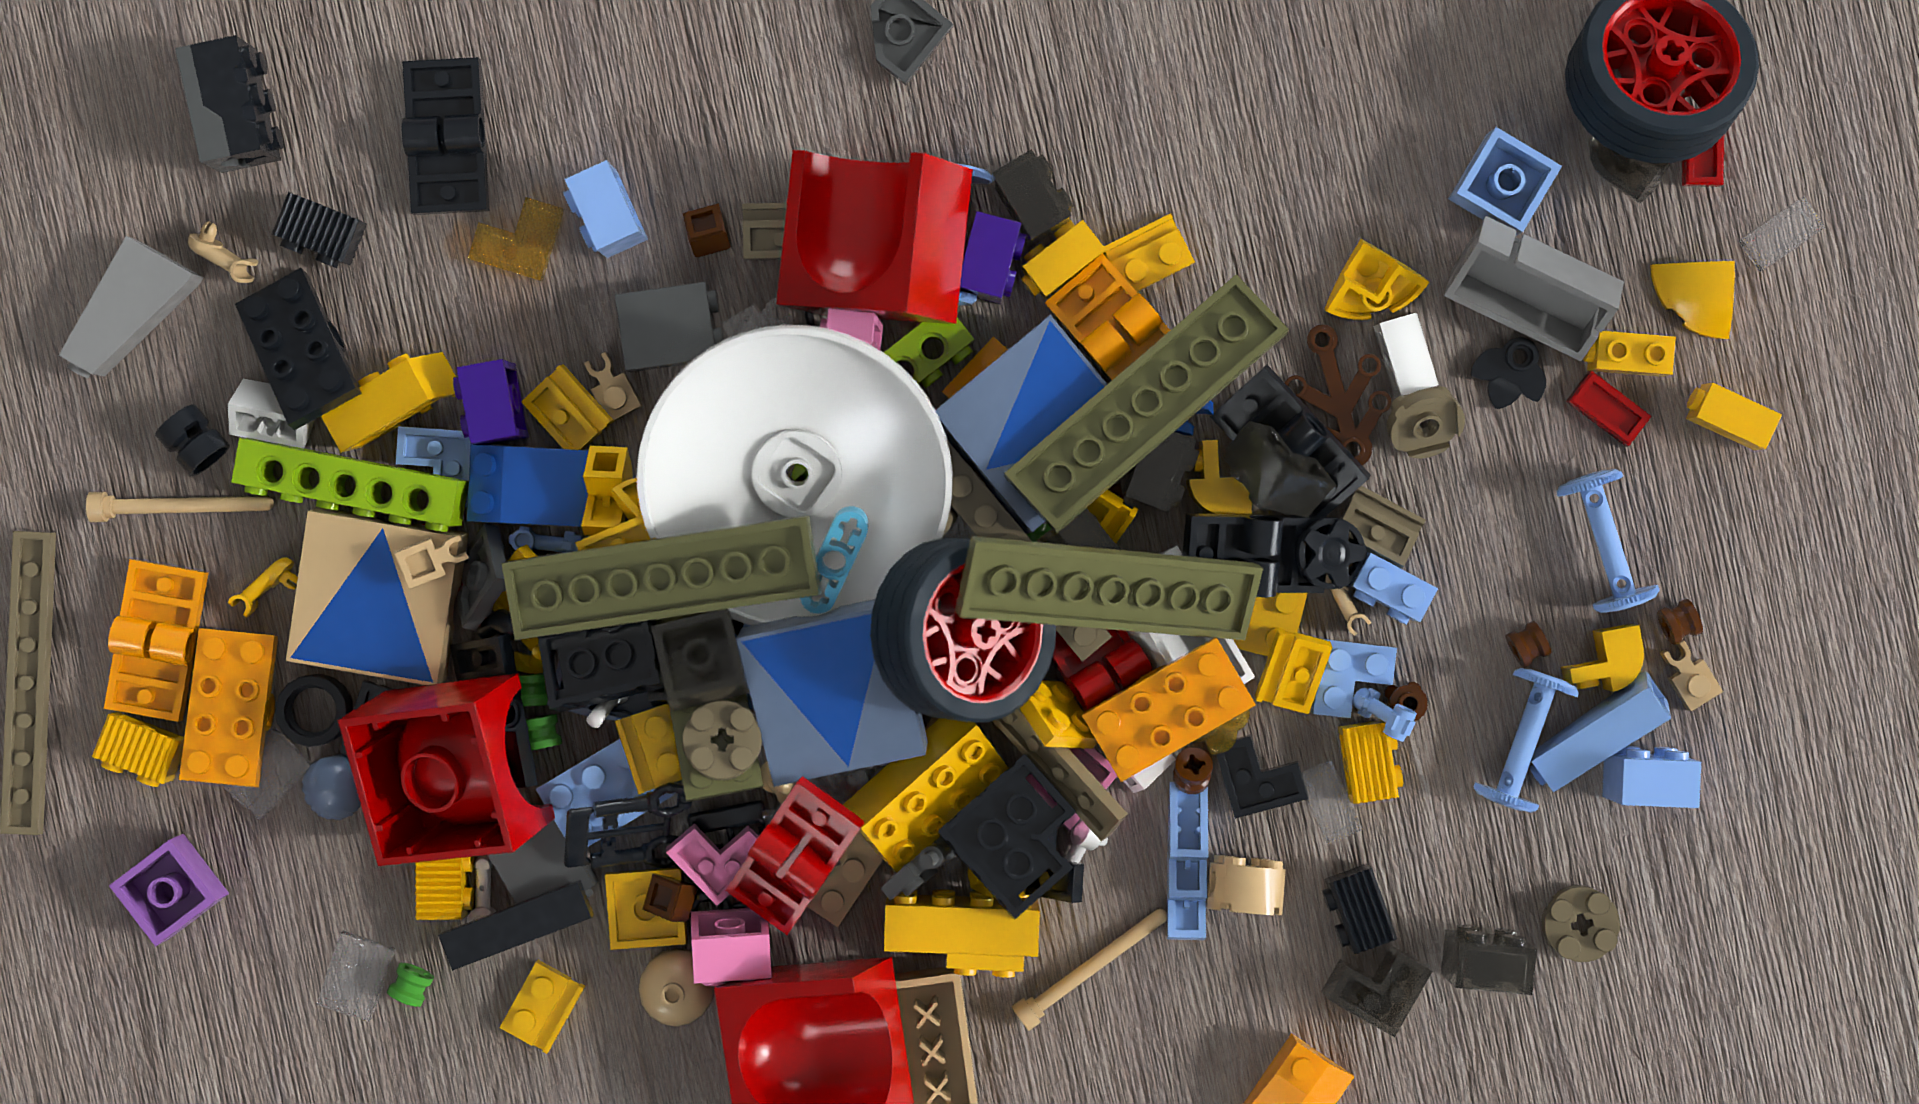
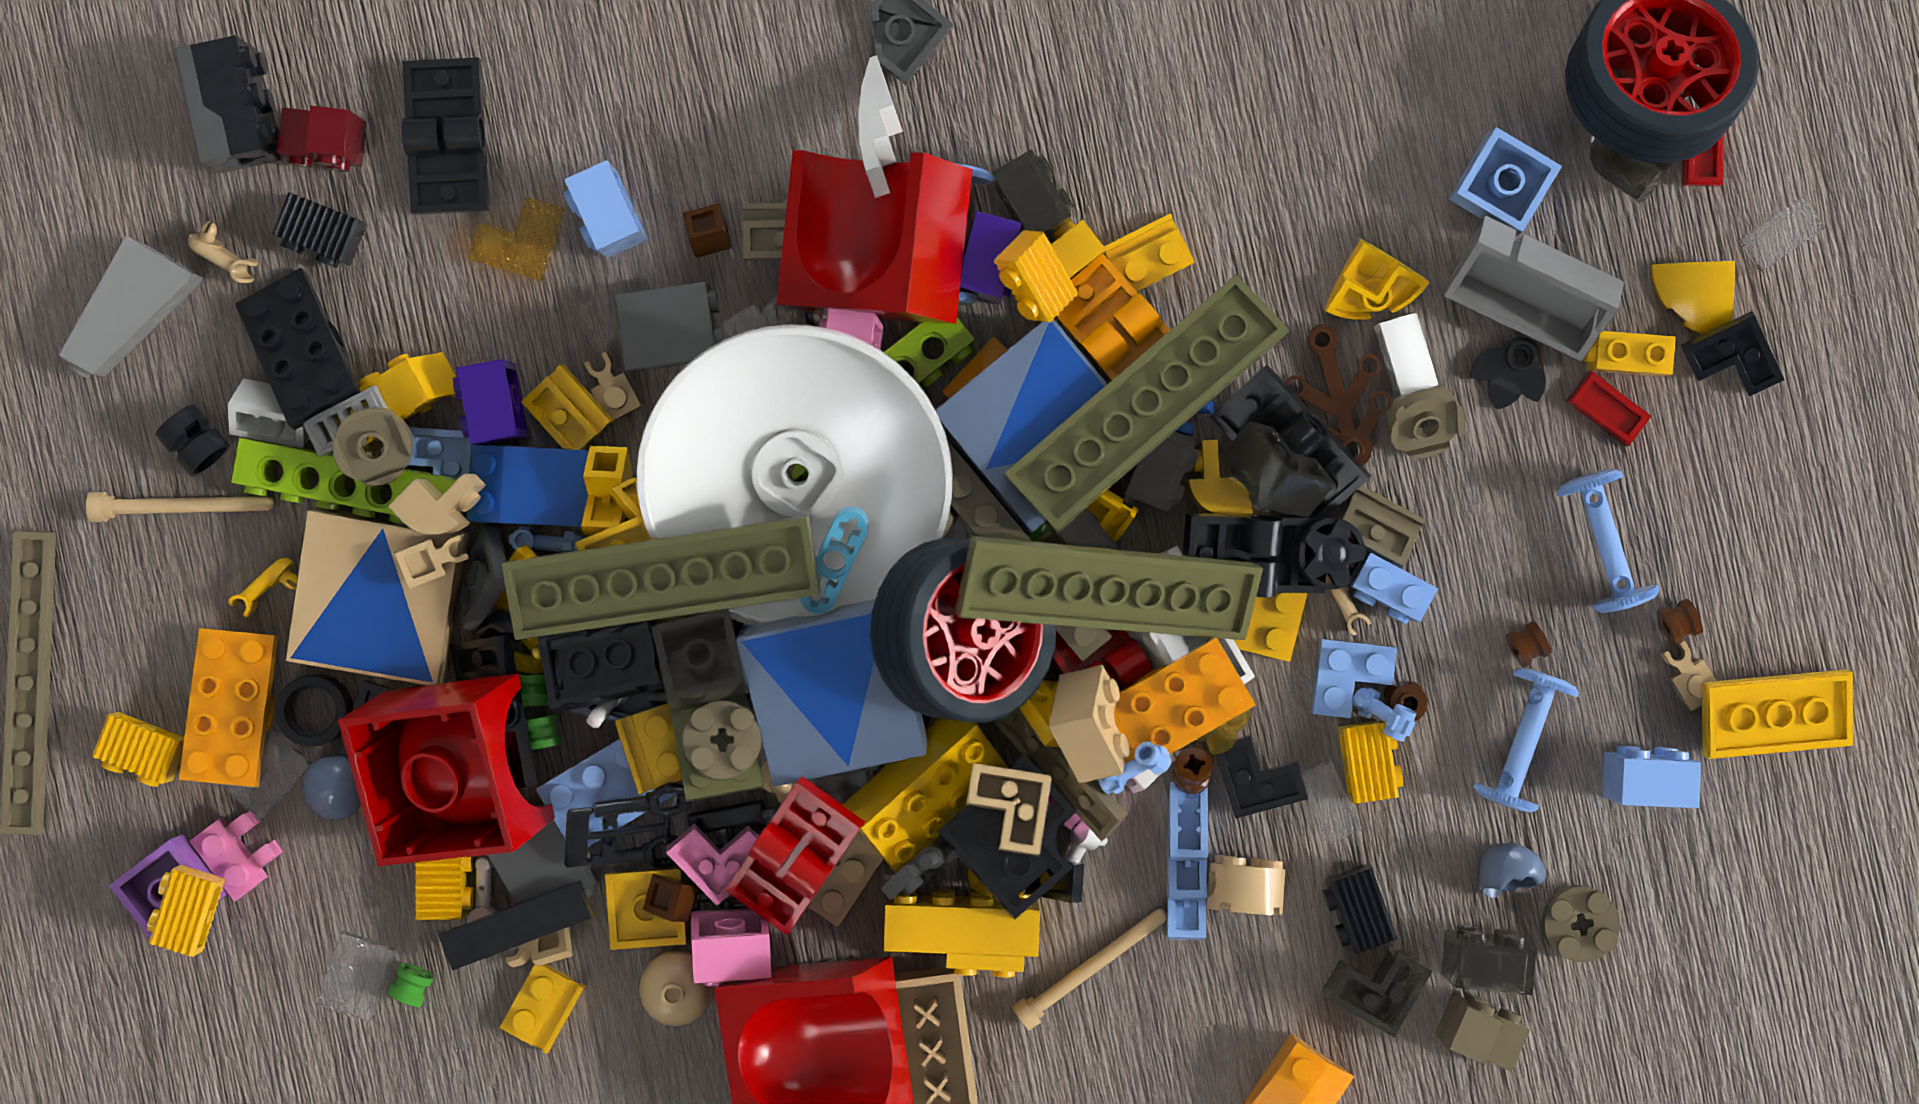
(155, 640): light orange plate -> none
(185, 910): none -> yellow brick
(229, 857): none -> bright pink plate
(322, 136): none -> dark red brick
(324, 425): none -> light grey slope
(383, 426): none -> dark tan plate
(434, 513): none -> tan brick
(543, 949): none -> tan plate
(876, 123): none -> white slope
(1020, 796): none -> tan brick
(1035, 276): none -> yellow brick
(1086, 725): none -> tan brick
(1146, 757): none -> light blue bar
(1293, 671): yellow plate -> none
(1481, 1032): none -> dark tan brick
(1508, 868): none -> sand blue hair
(1601, 732): light blue slope -> none
(1618, 663): yellow brick -> none
(1732, 416): yellow brick -> none
(1735, 344): none -> black plate
(1777, 714): none -> yellow plate

